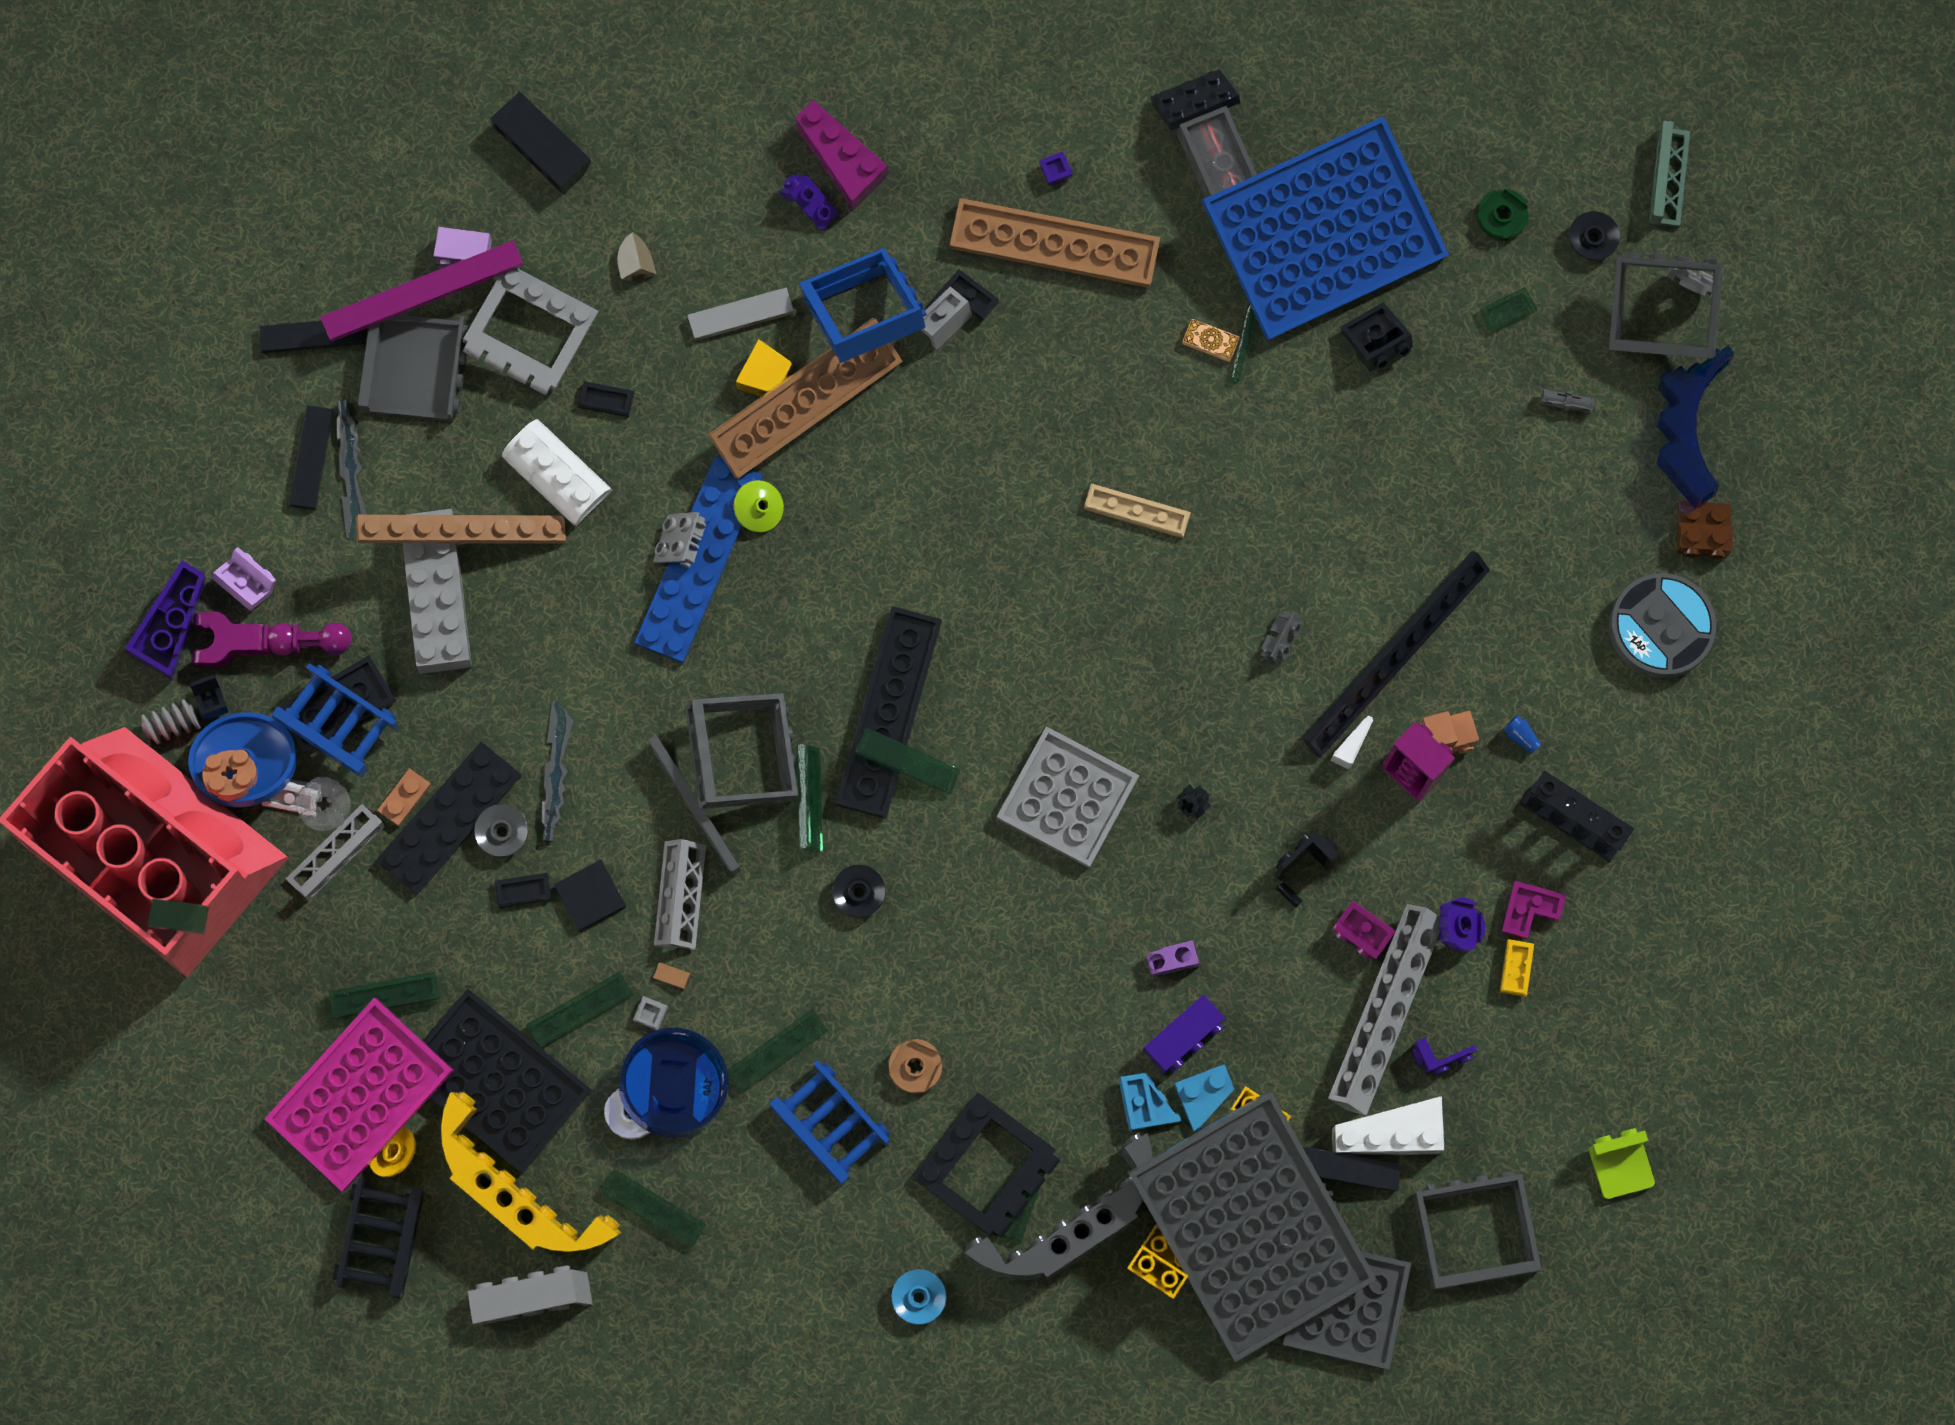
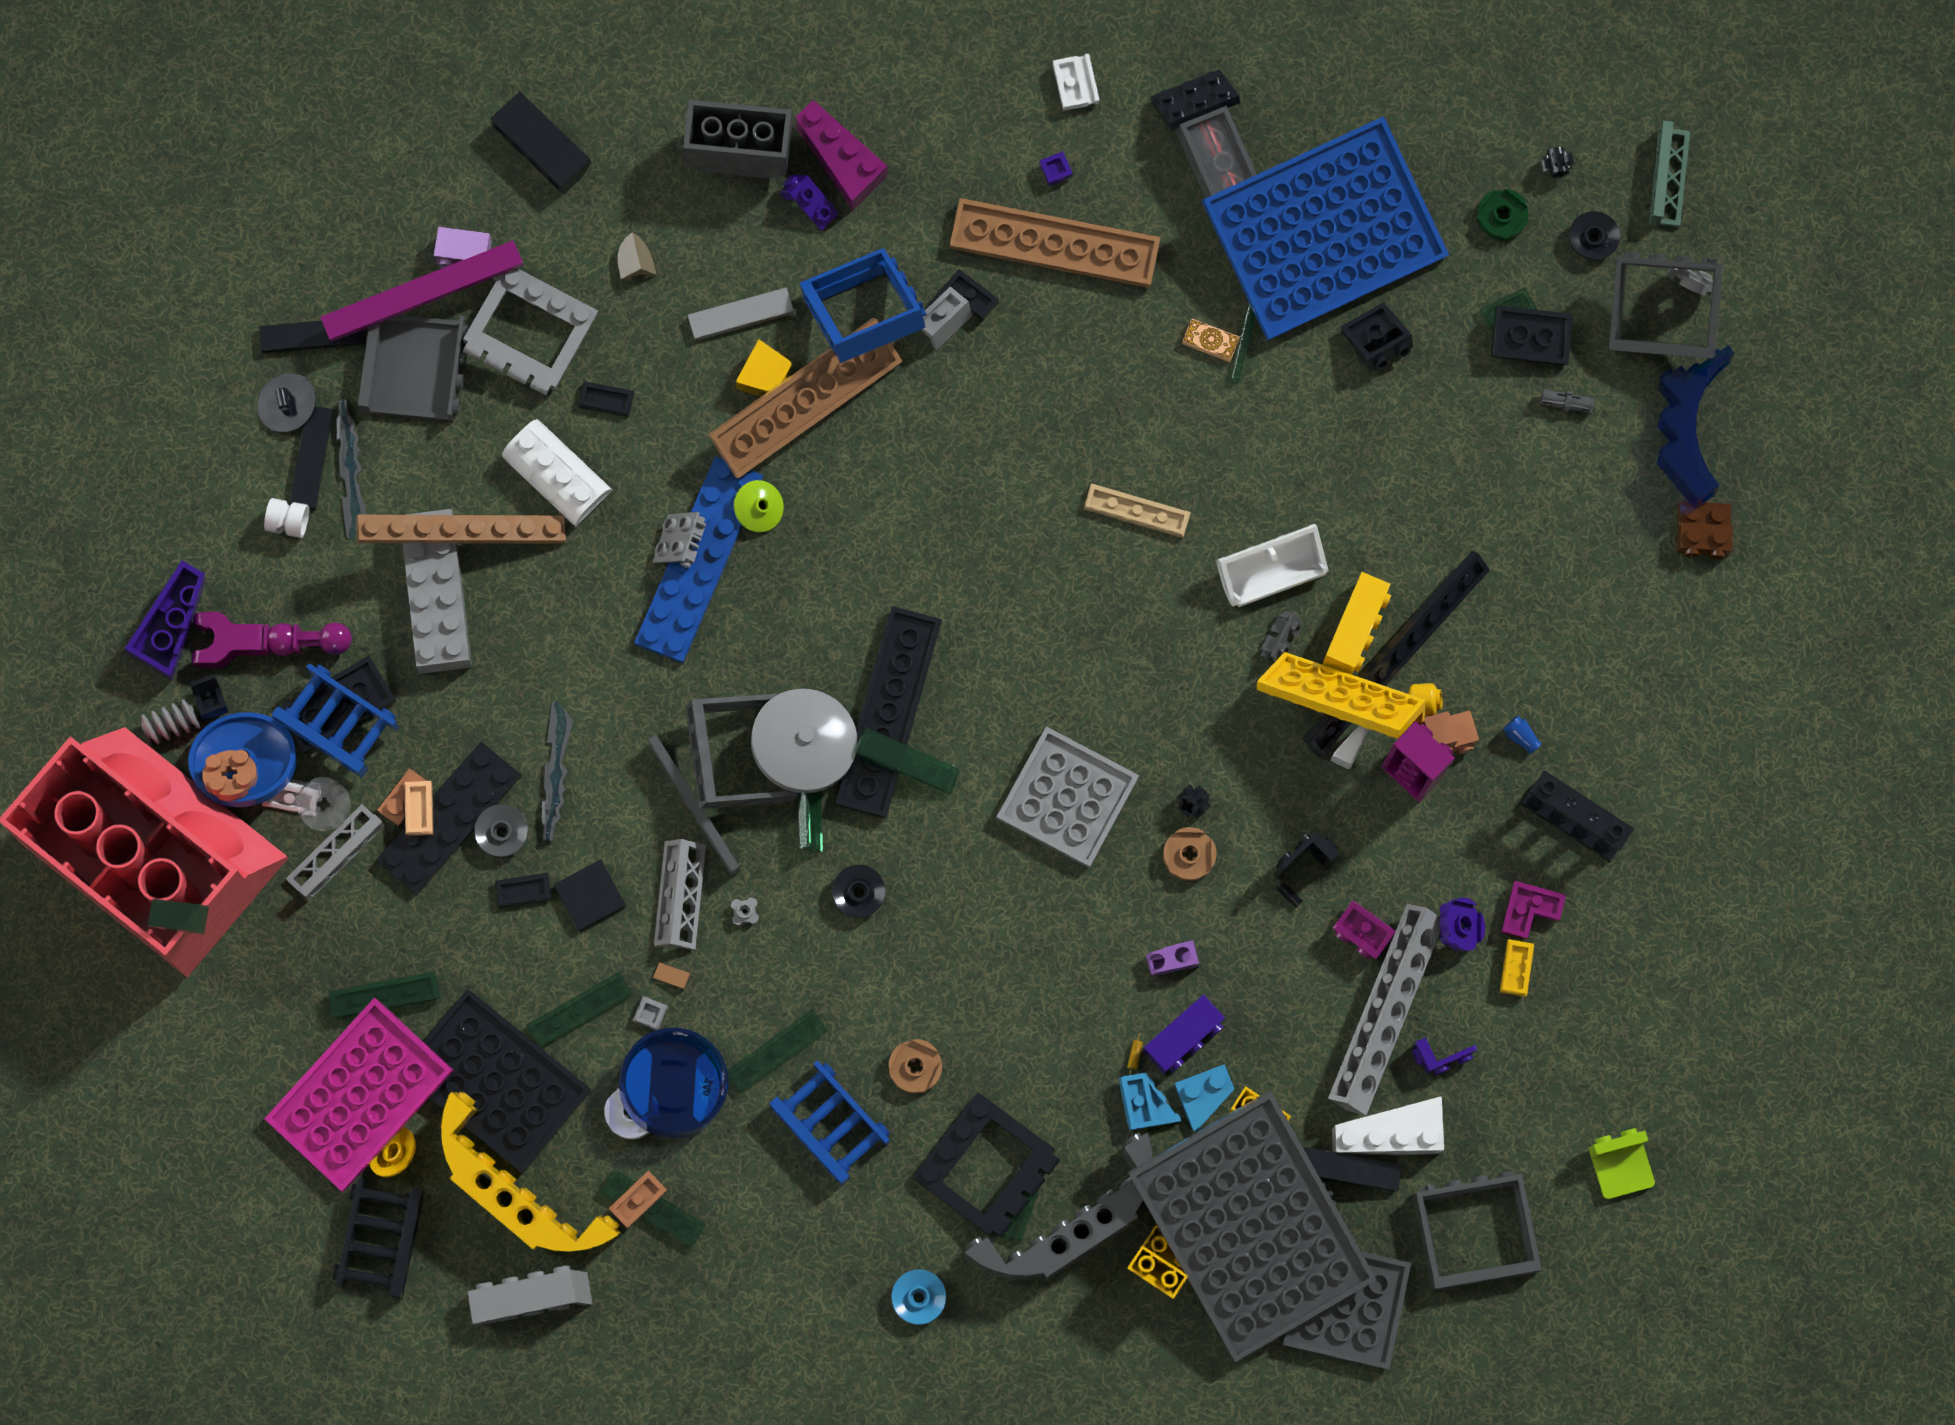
(245, 579): lavender bracket -> none
(286, 402): none -> black shield
(286, 517): none -> white wheel
(418, 808): none -> light nougat tile
(638, 1199): none -> nougat plate
(737, 139): none -> dark grey brick
(750, 916): none -> light grey plate
(803, 740): none -> light grey dish
(1075, 82): none -> white plate
(1135, 1054): none -> yellow piece
(1200, 844): none -> medium nougat plate
(1273, 566): none -> white container
(1342, 695): none -> yellow bracket
(1356, 624): none -> yellow wedge
(1429, 693): none -> yellow head
(1531, 335): none -> black plate
(1557, 162): none -> black gear
(1662, 626): brick -> none

